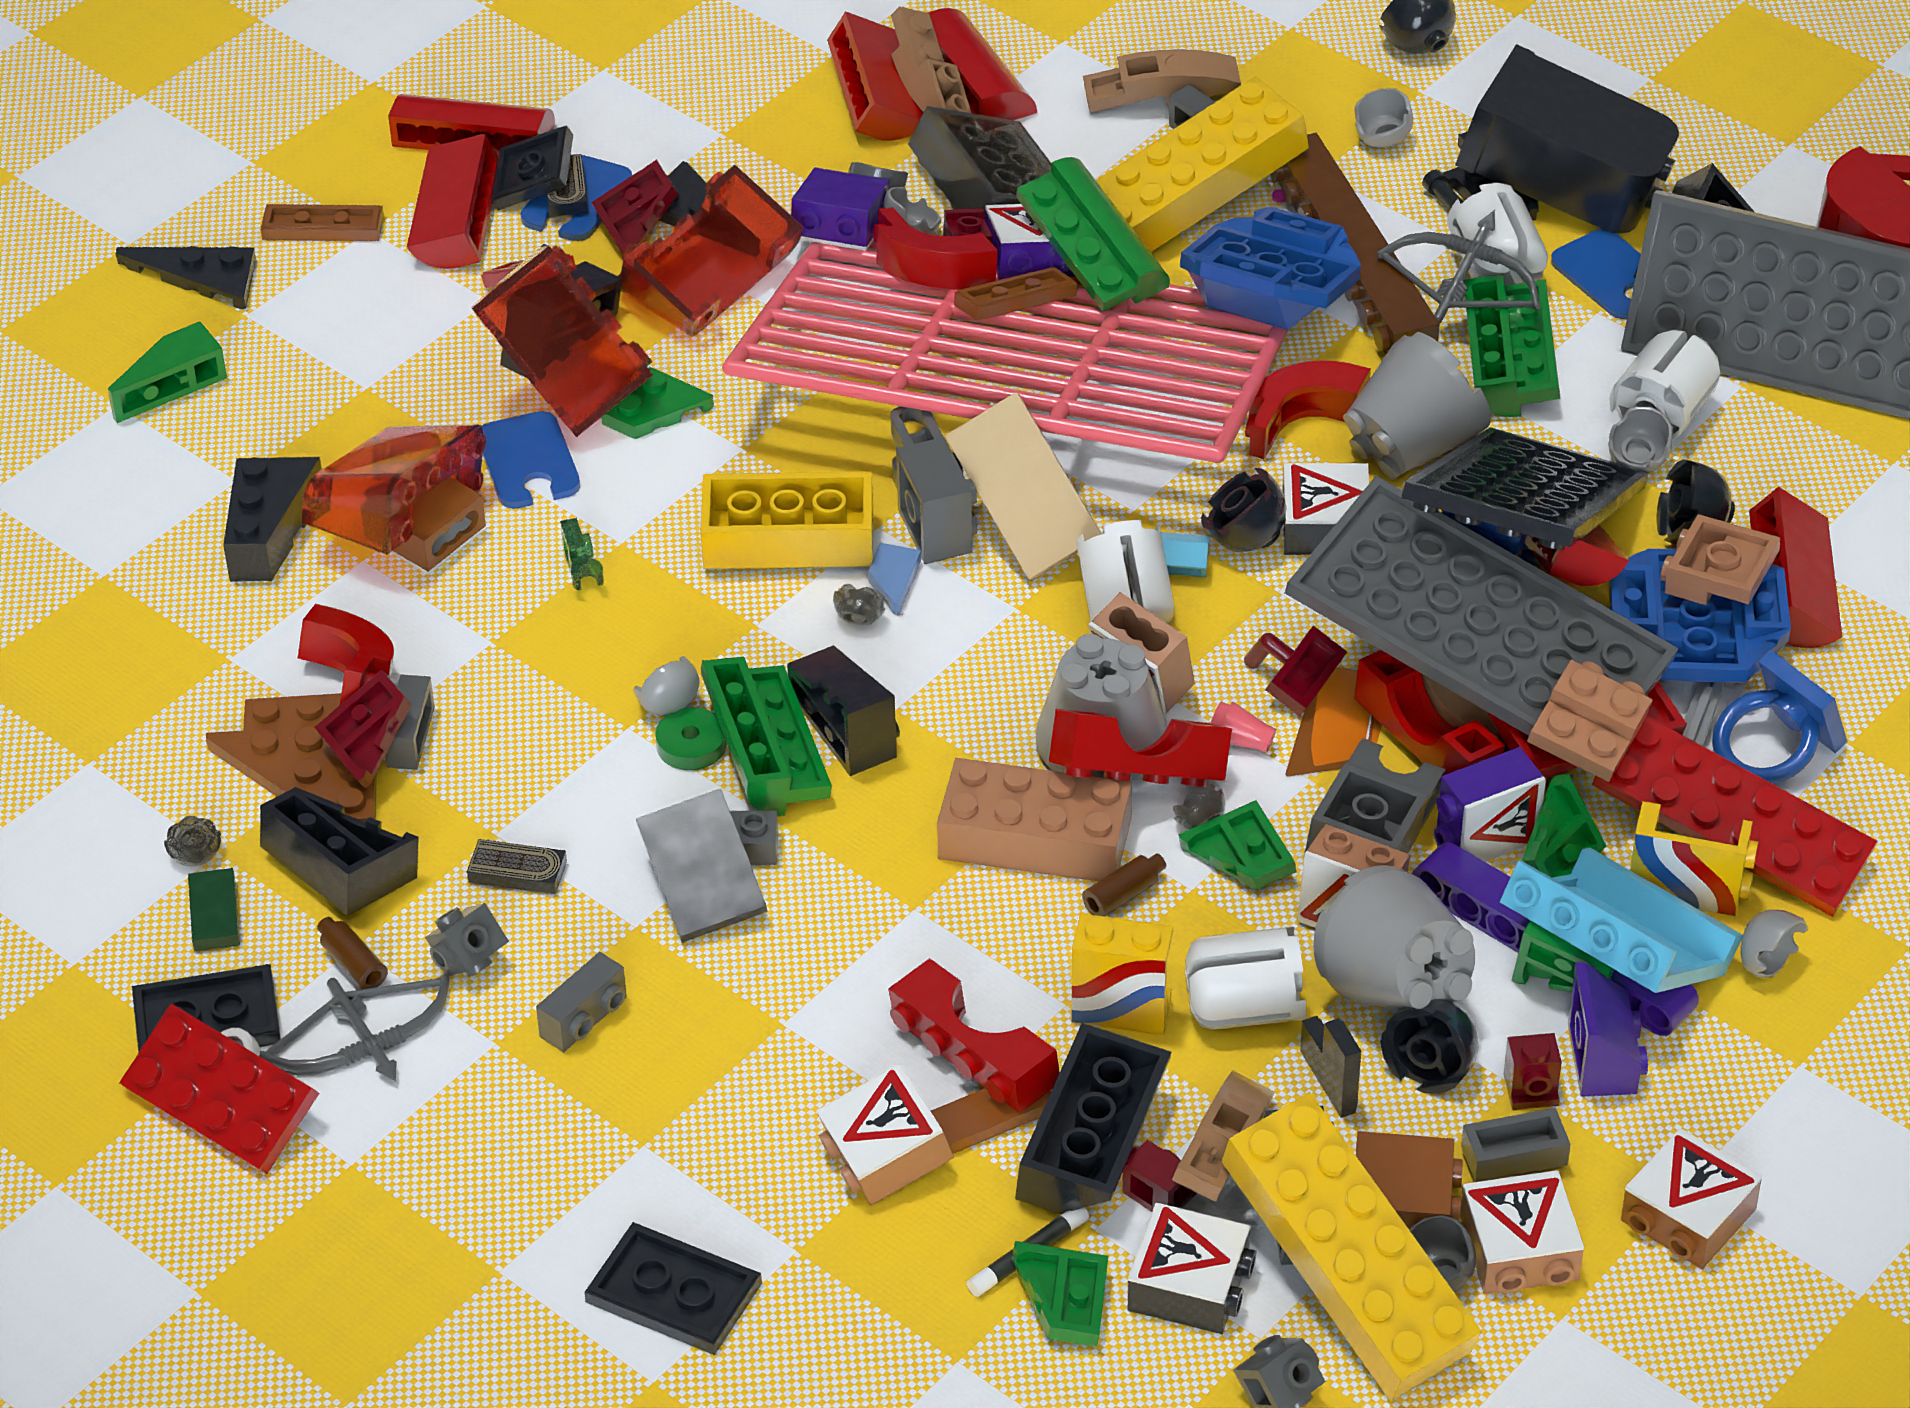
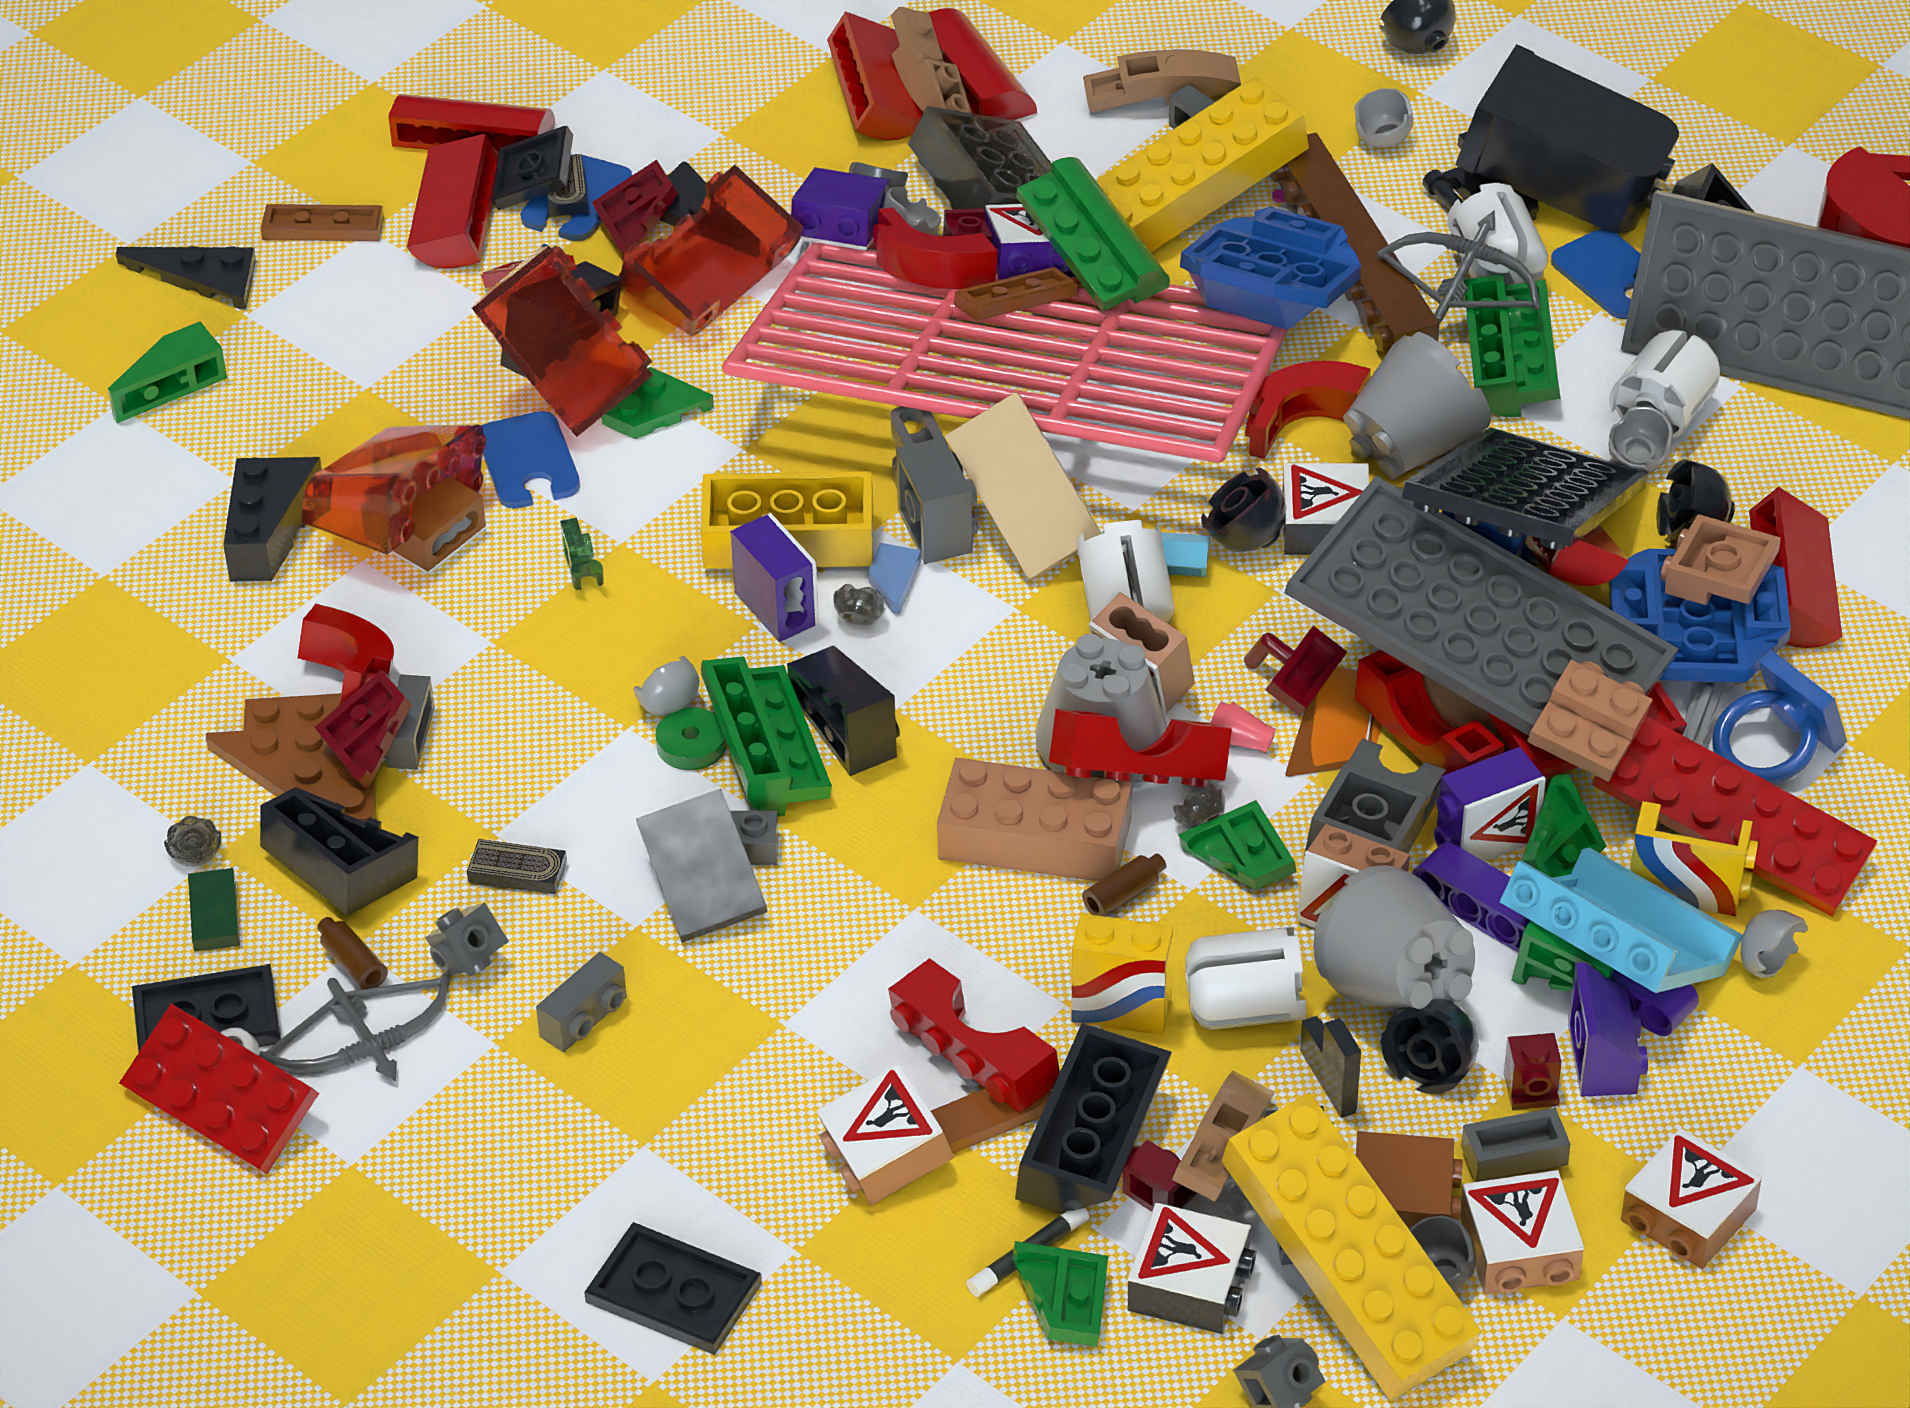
(775, 577): none -> dark purple piece

